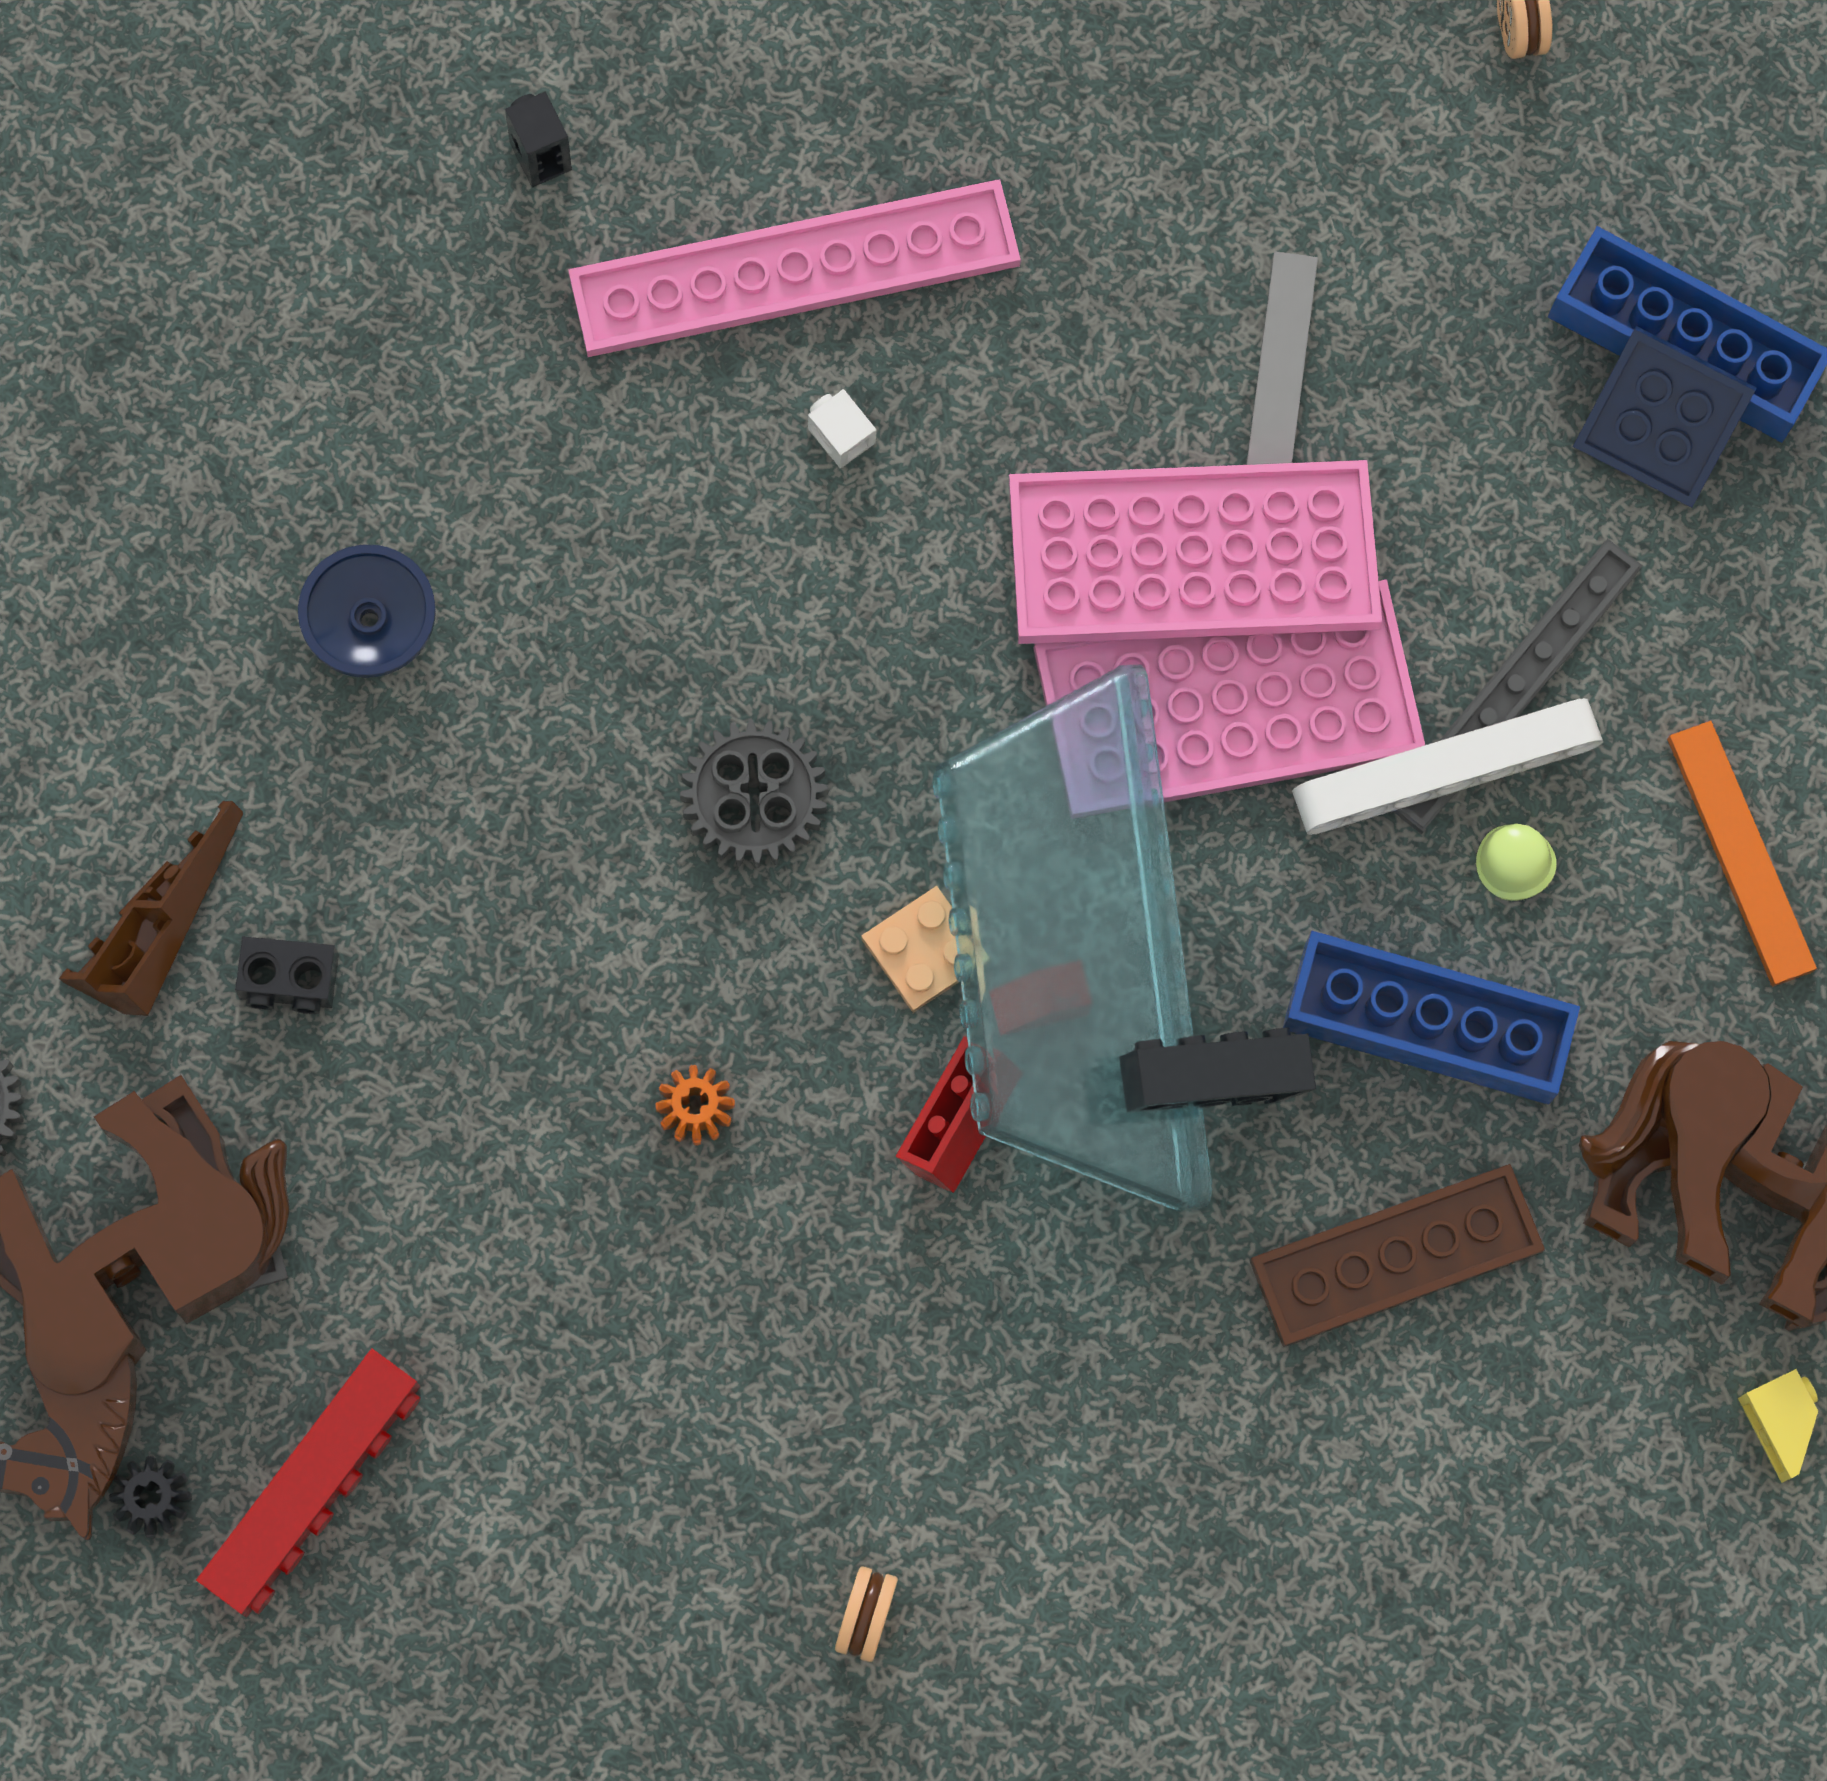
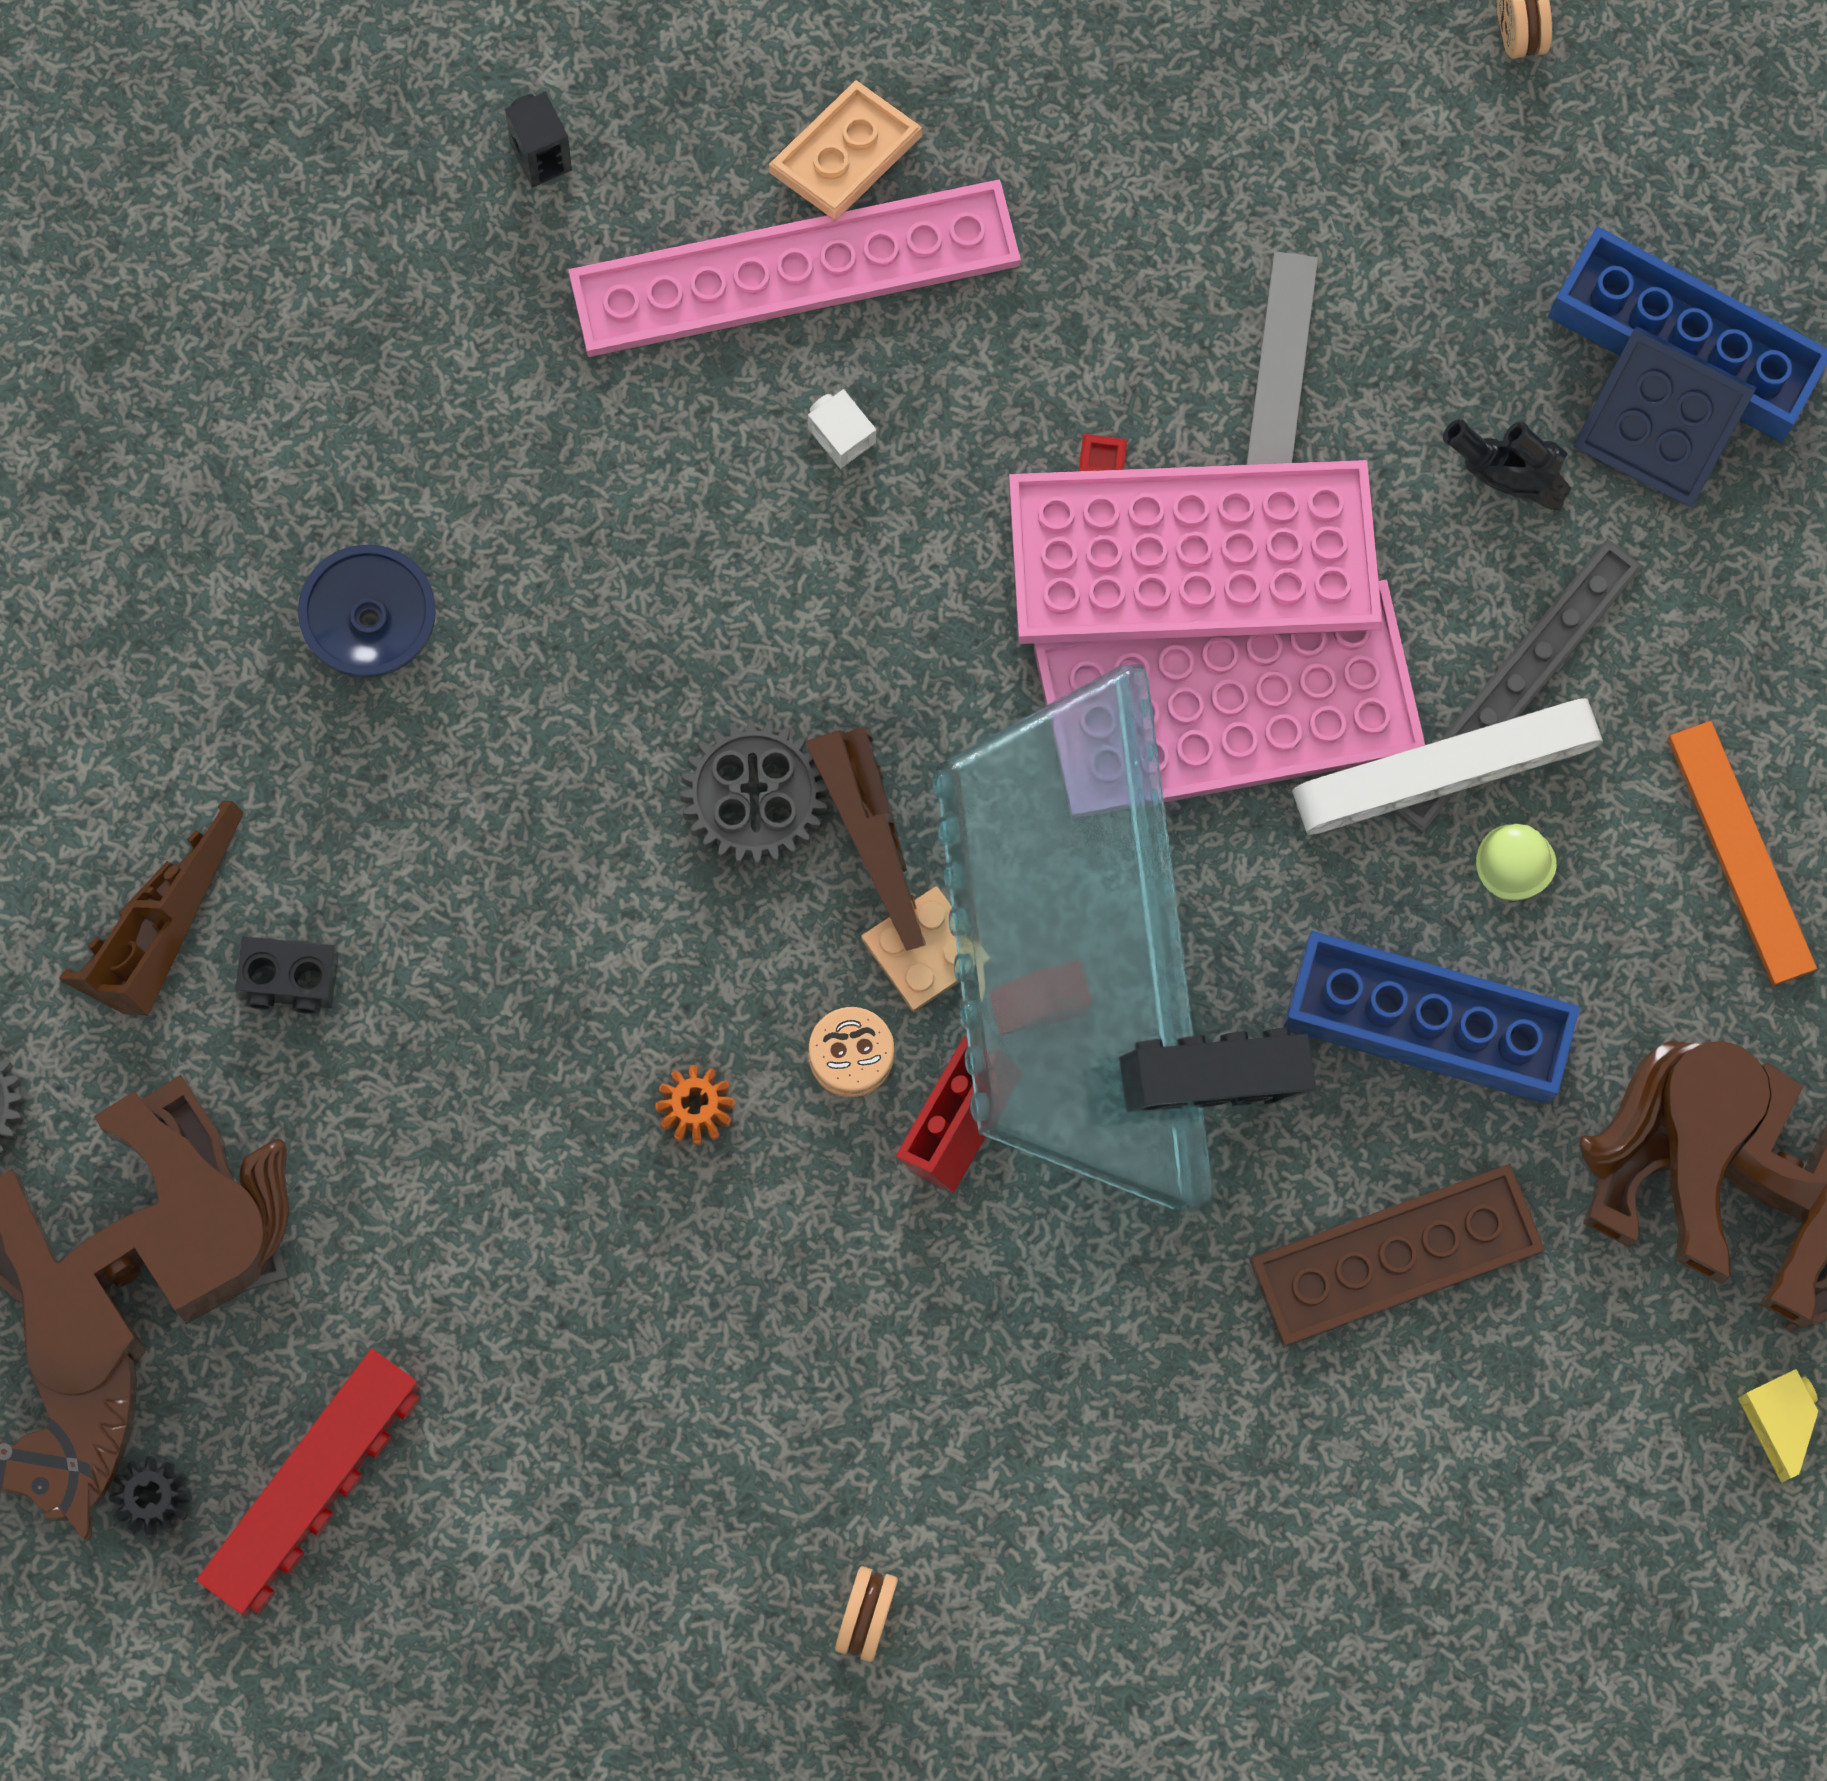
(845, 150): none -> light nougat tile
(851, 1052): none -> light nougat head
(859, 795): none -> reddish brown wedge
(1102, 453): none -> red tile
(1517, 465): none -> black connector

